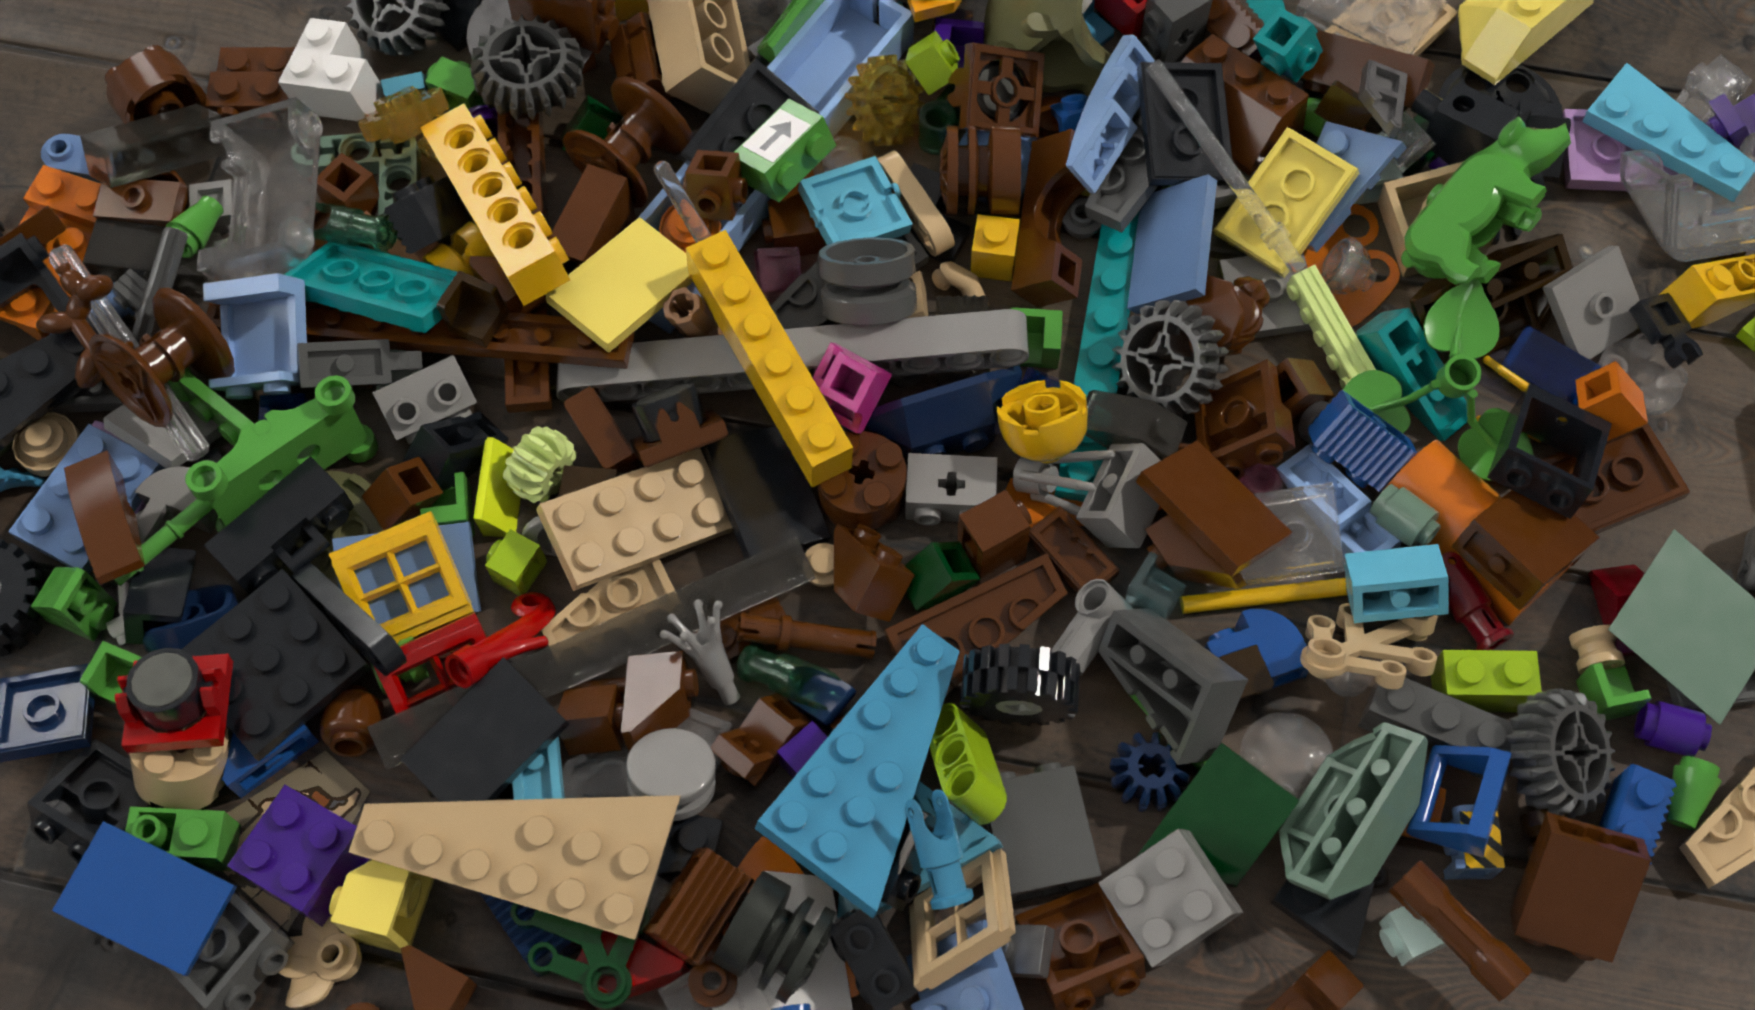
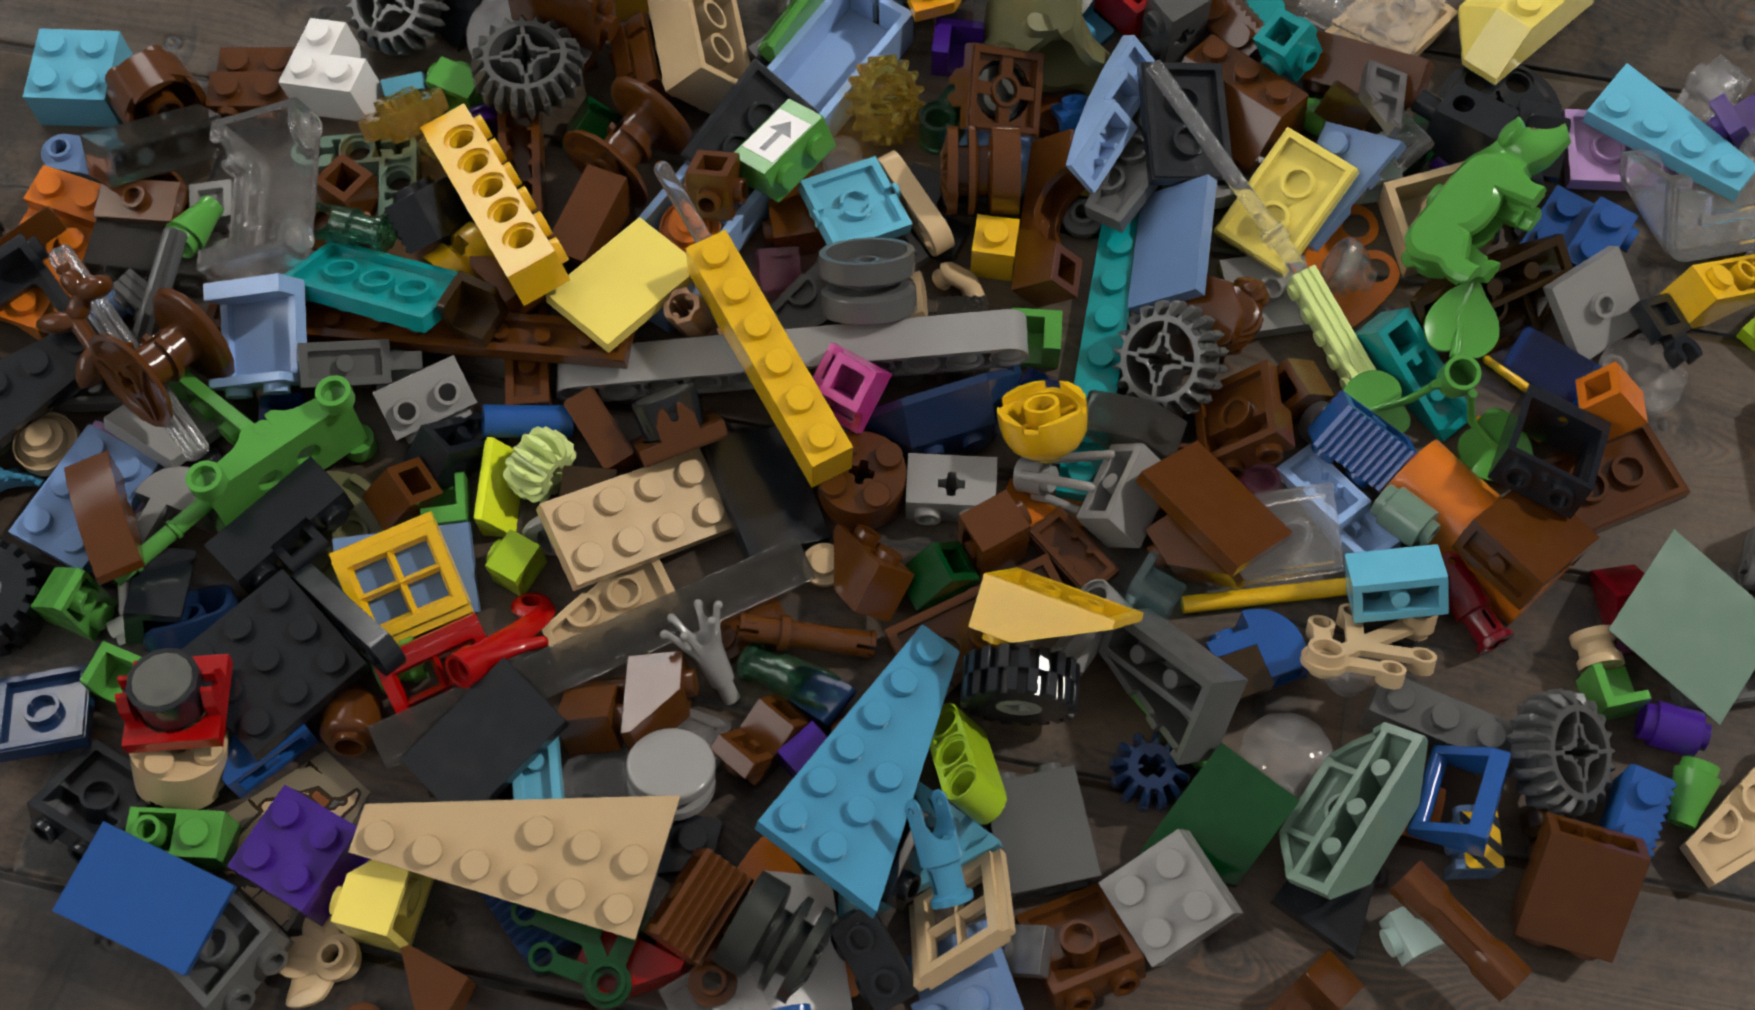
(69, 76): none -> medium azure brick
(517, 420): none -> blue piece
(932, 61): lime plate -> none
(1027, 606): none -> yellow slope
(1488, 677): lime brick -> none
(1584, 225): none -> blue plate

